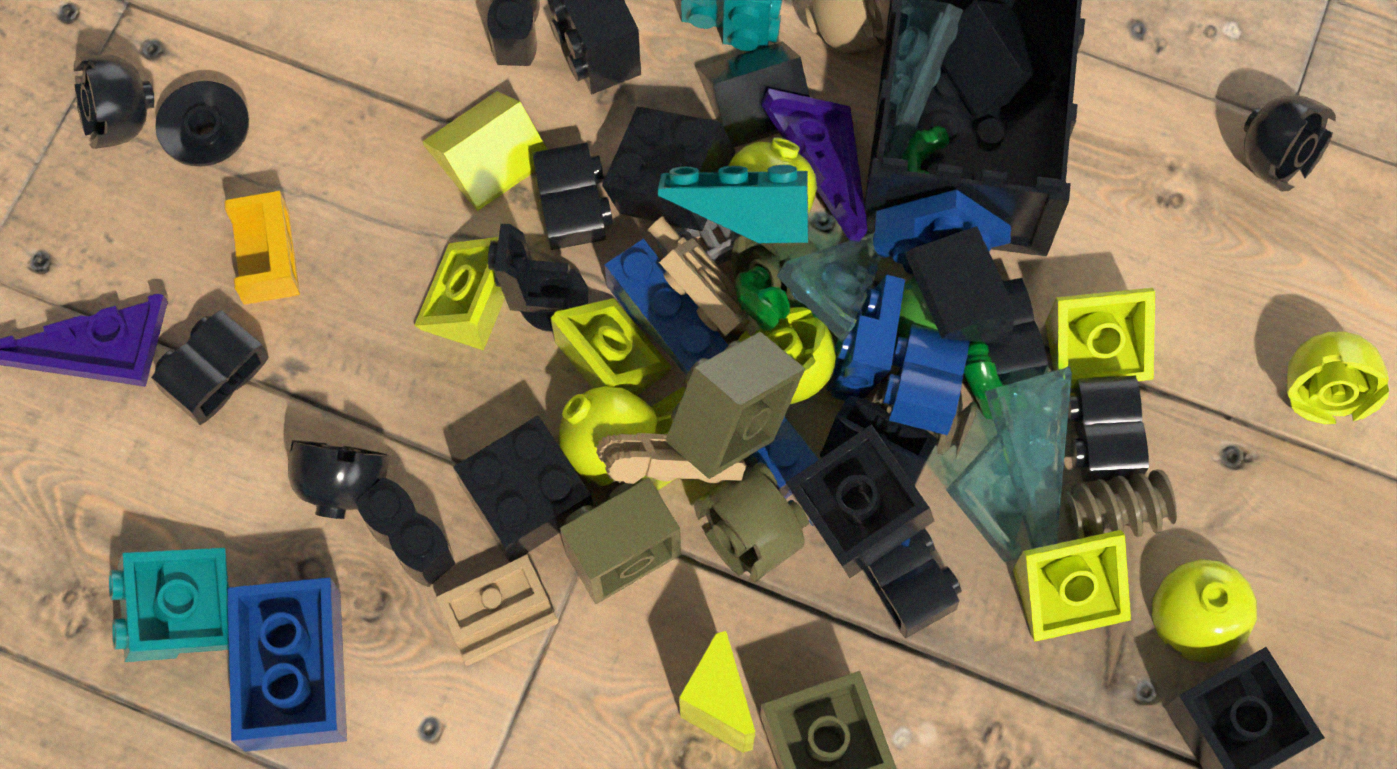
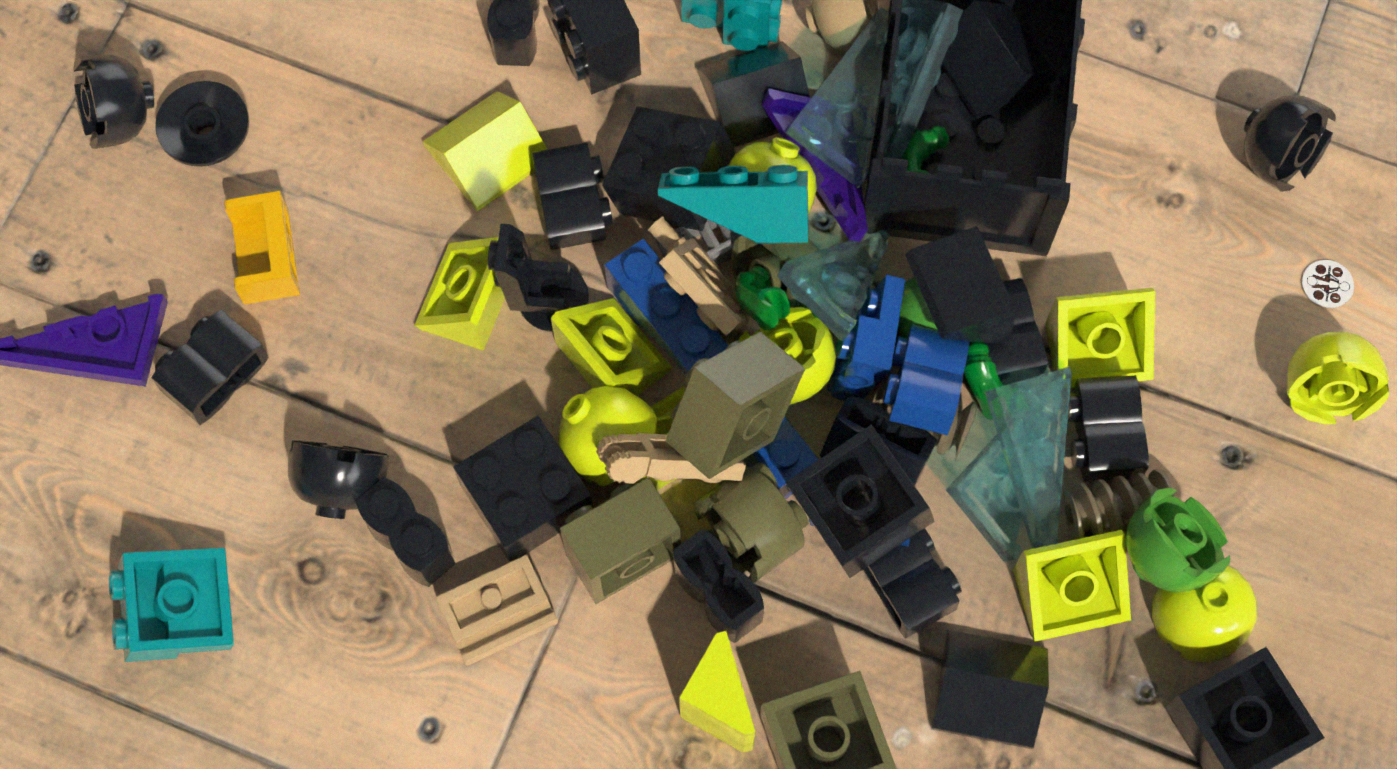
(286, 665): blue brick -> none
(708, 577): none -> black brick
(840, 114): none -> clear light blue wing
(933, 218): blue plate -> none
(991, 689): none -> black slope
(1175, 543): none -> bright green cylinder
(1328, 283): none -> white sticker

